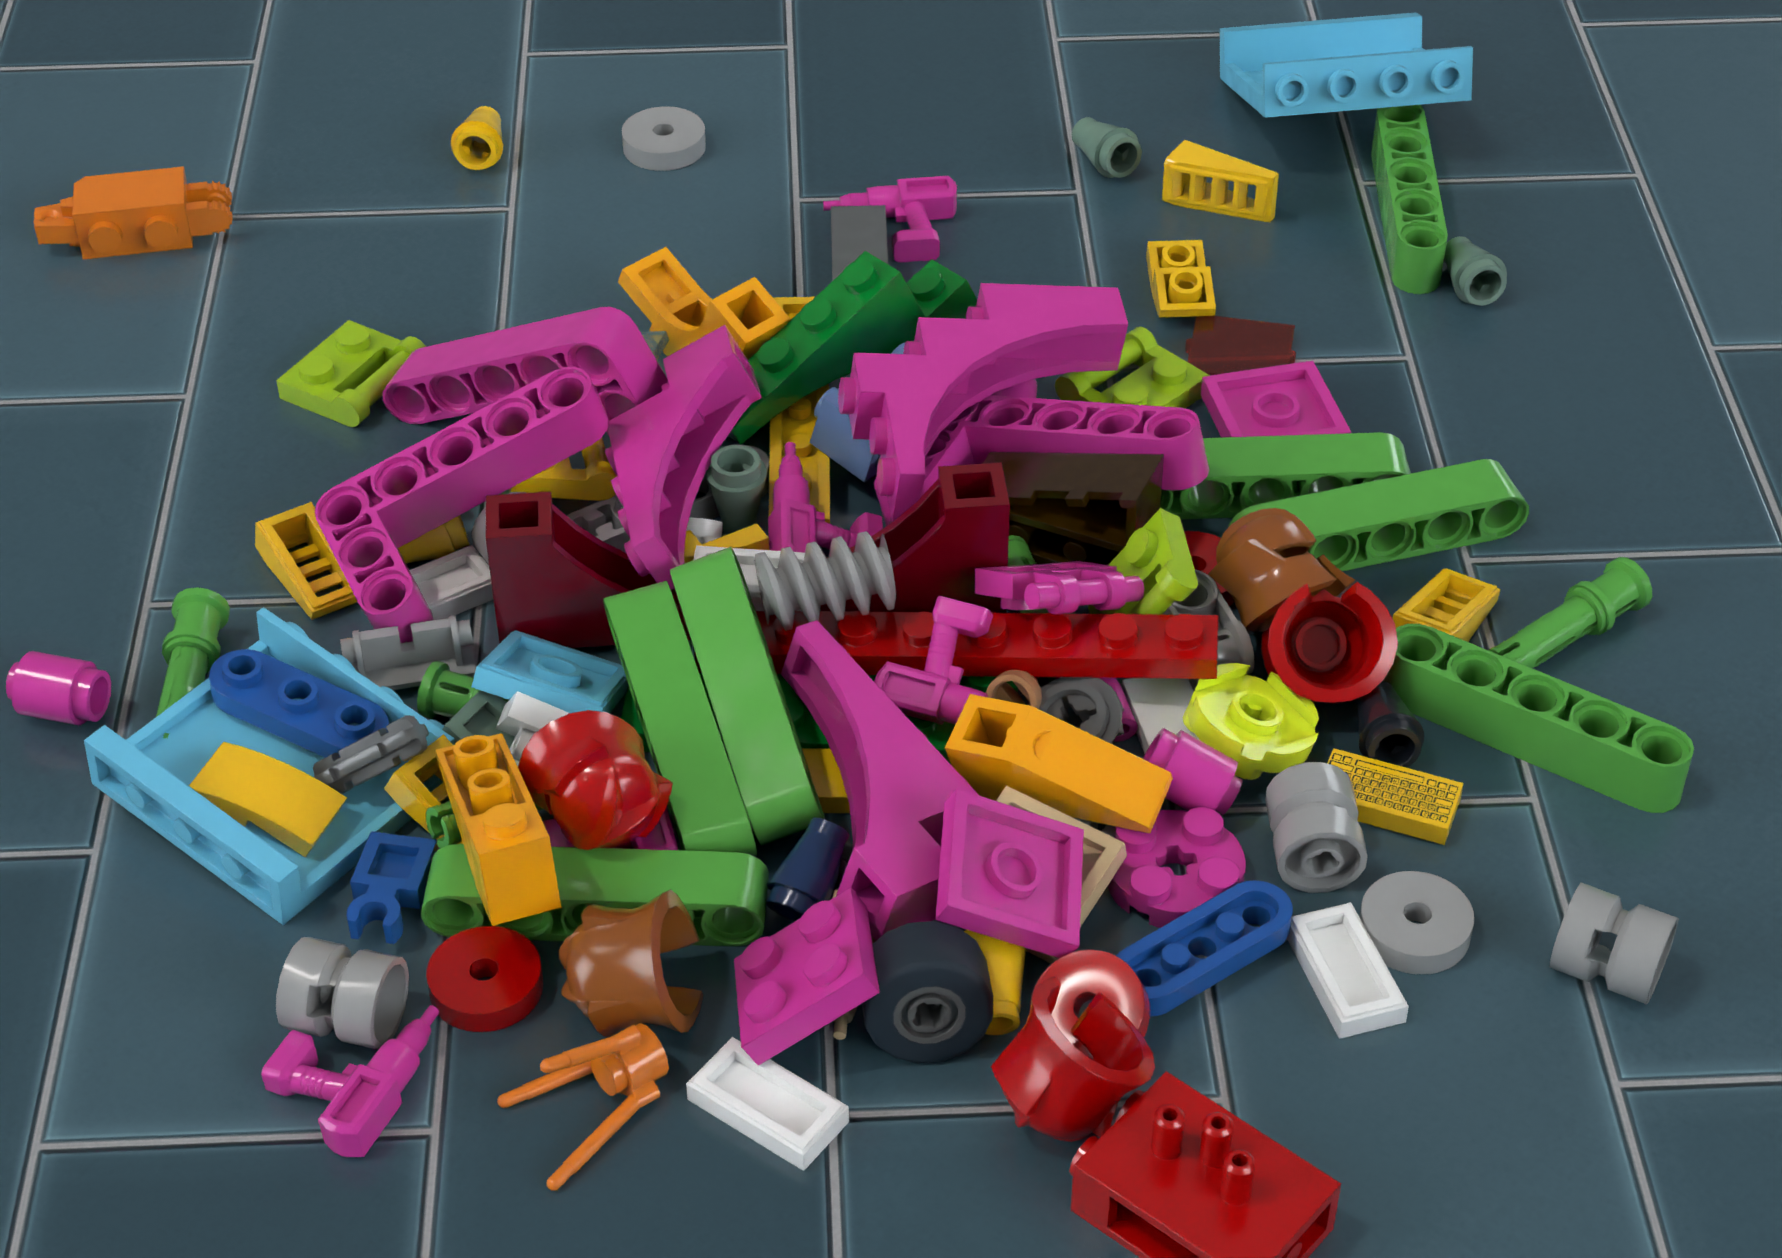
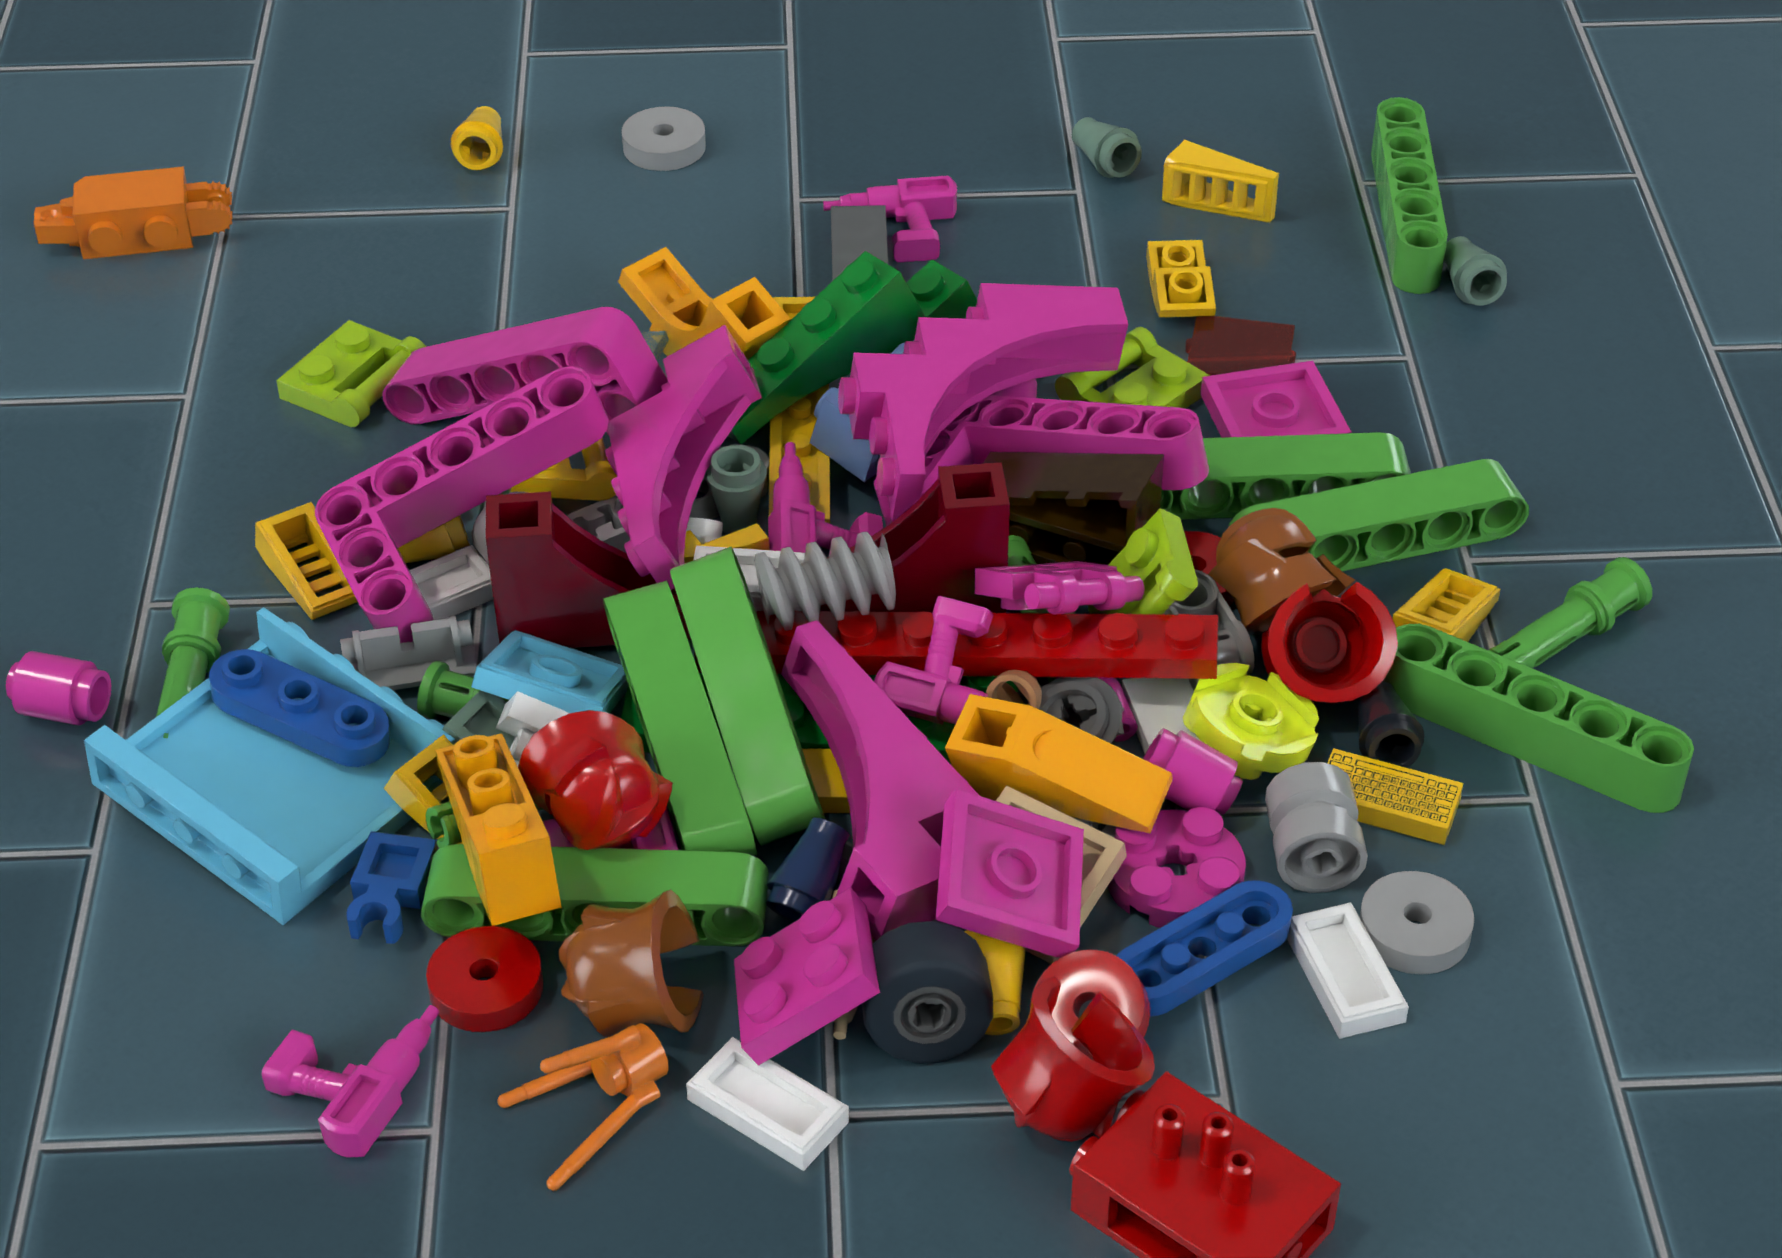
(269, 795): yellow slope -> none
(332, 990): light grey wheel -> none
(372, 754): dark grey axle -> none
(1341, 65): medium azure panel -> none
(1637, 953): light grey wheel -> none

